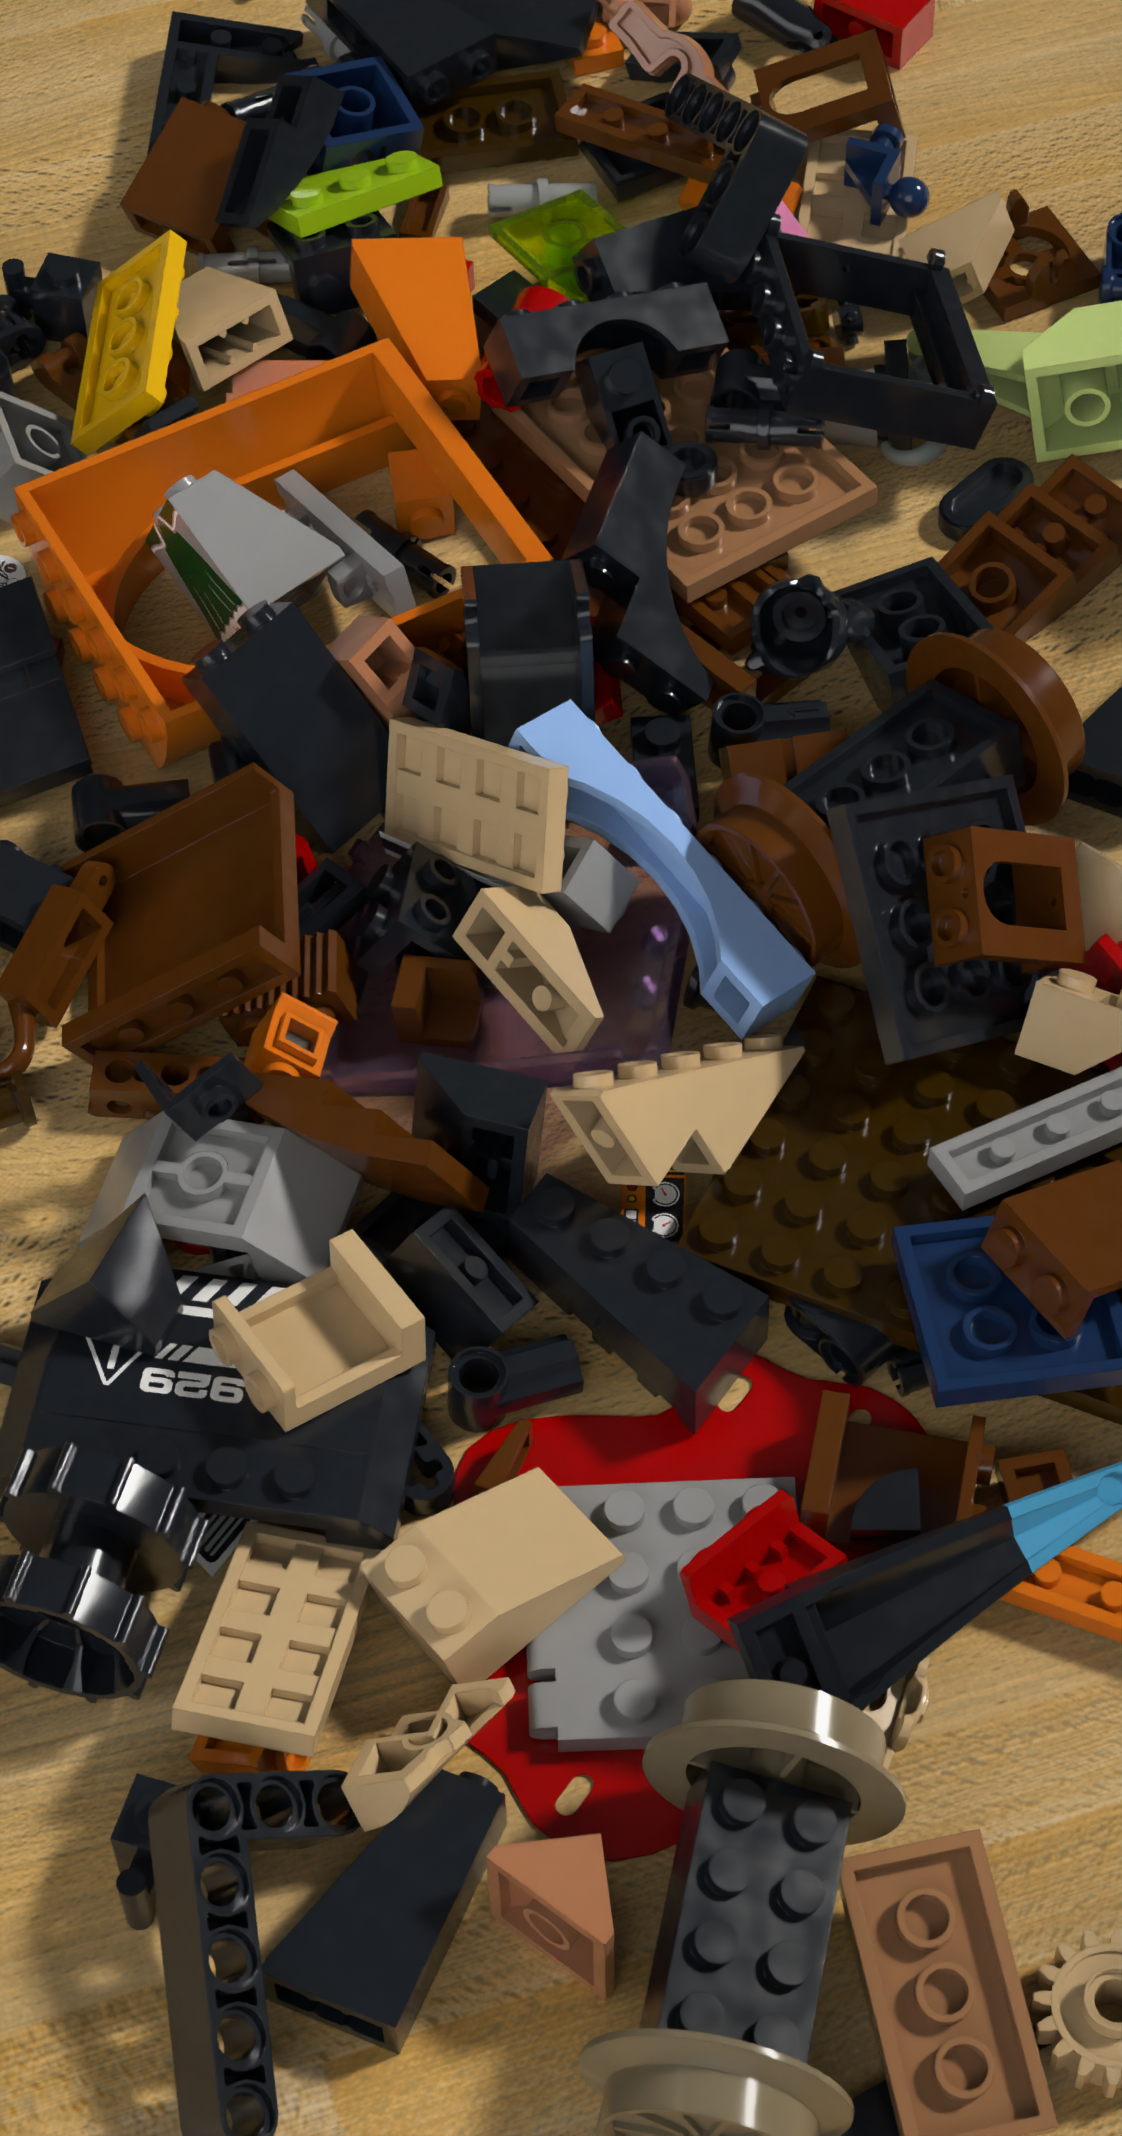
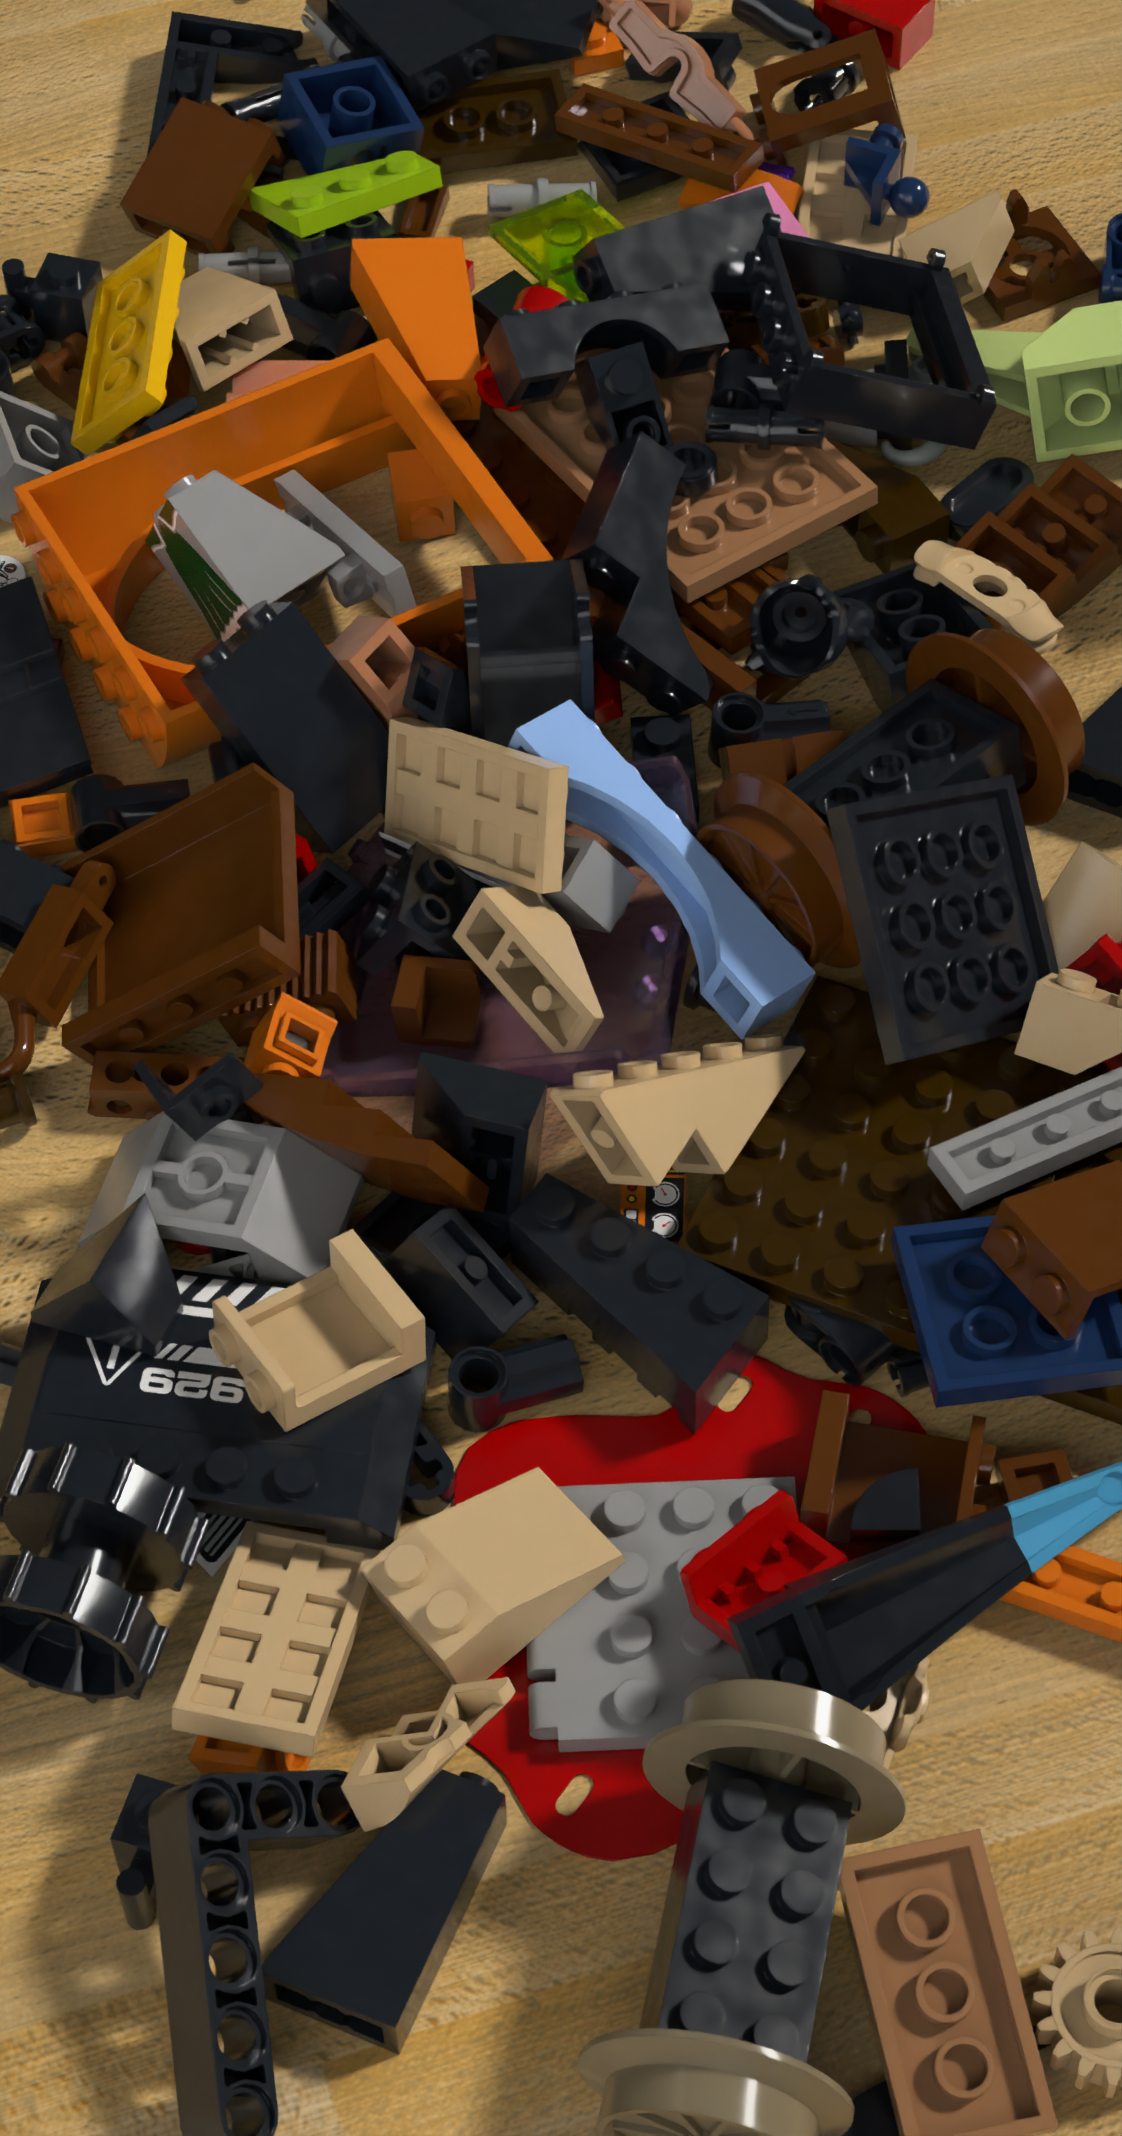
(43, 824): none -> orange tile
(278, 149): black slope -> none
(408, 550): black pin -> none
(508, 1459): reddish brown piece -> none
(558, 1903): nougat slope -> none
(748, 181): black beam -> none
(826, 86): none -> black bush
(902, 518): none -> dark brown slope
(1018, 608): none -> tan piece
(1045, 893): reddish brown panel -> none

